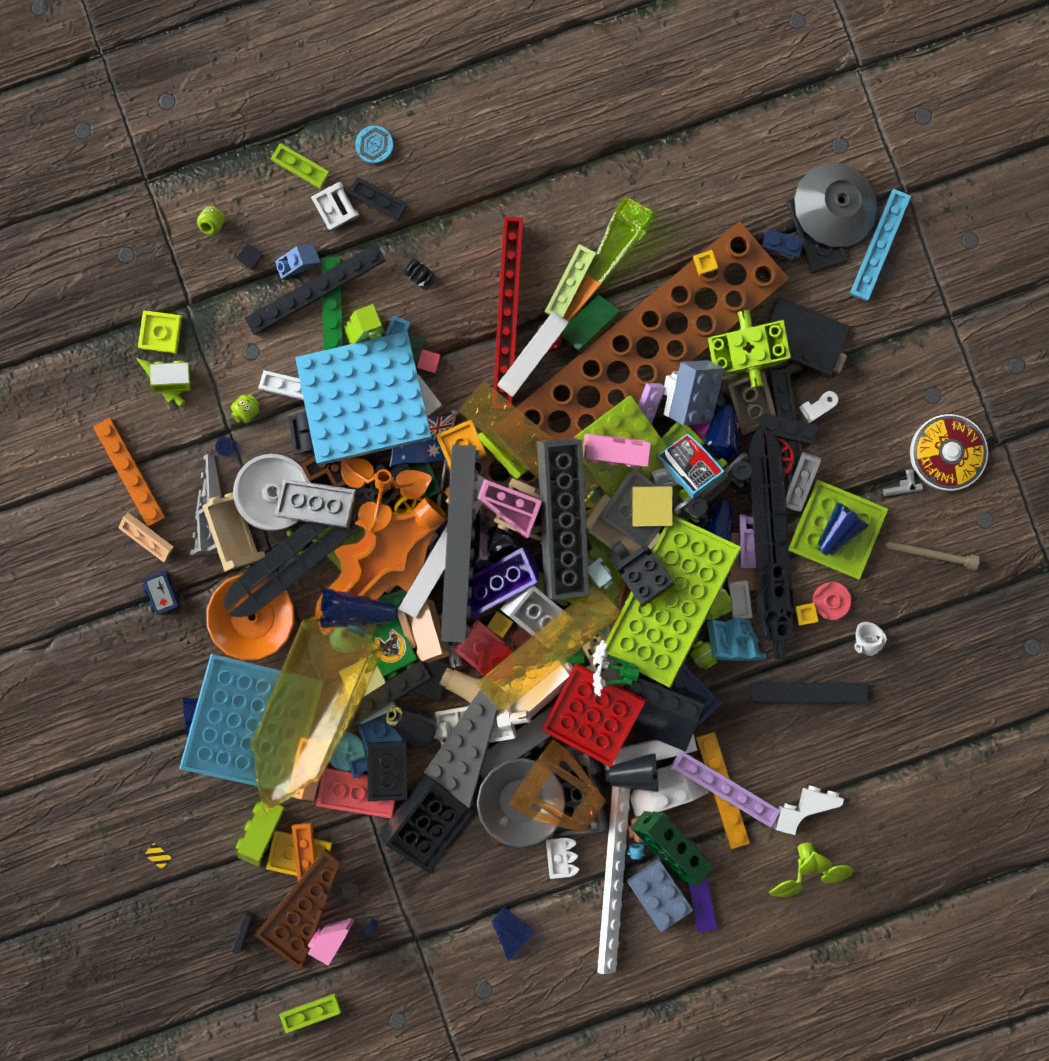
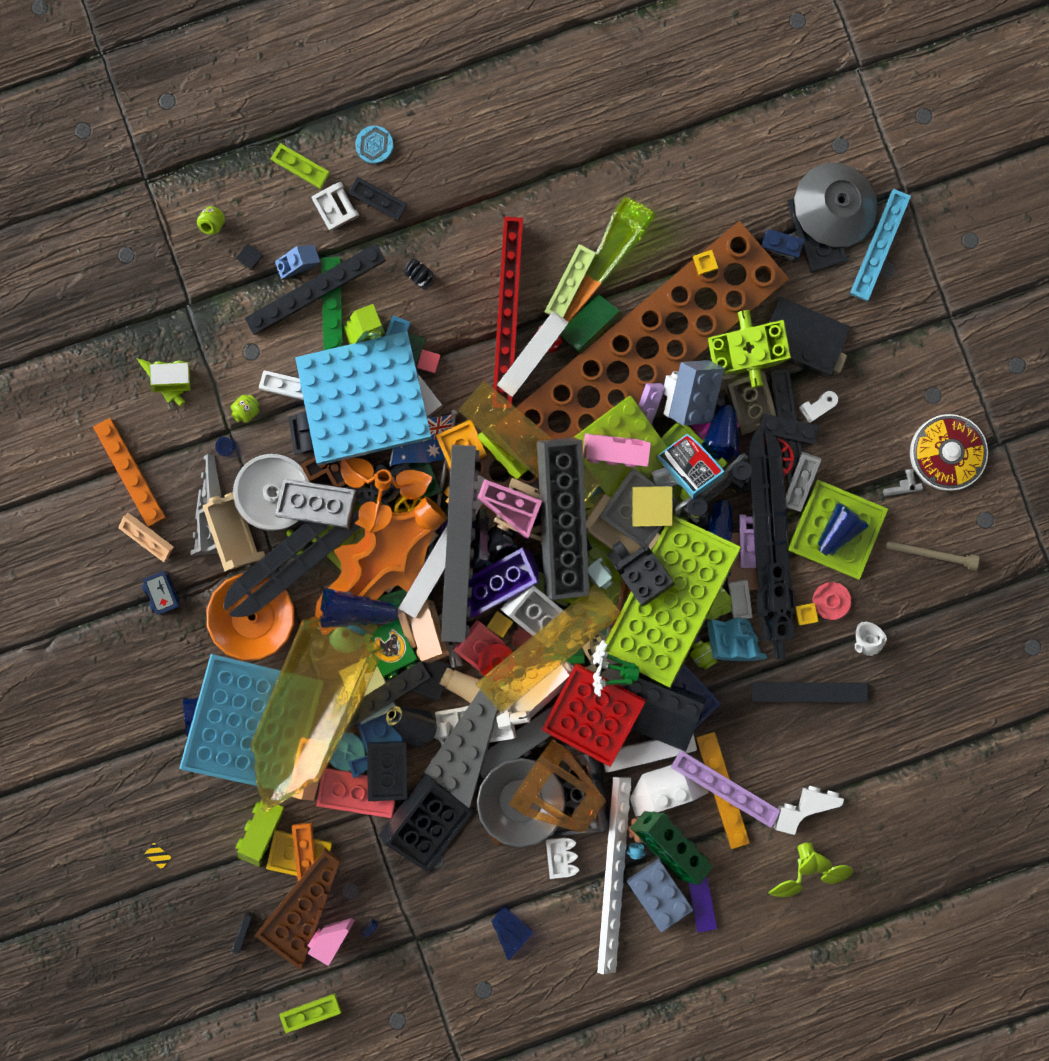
(160, 332): neon yellow tile -> none
(635, 774): black cone -> none

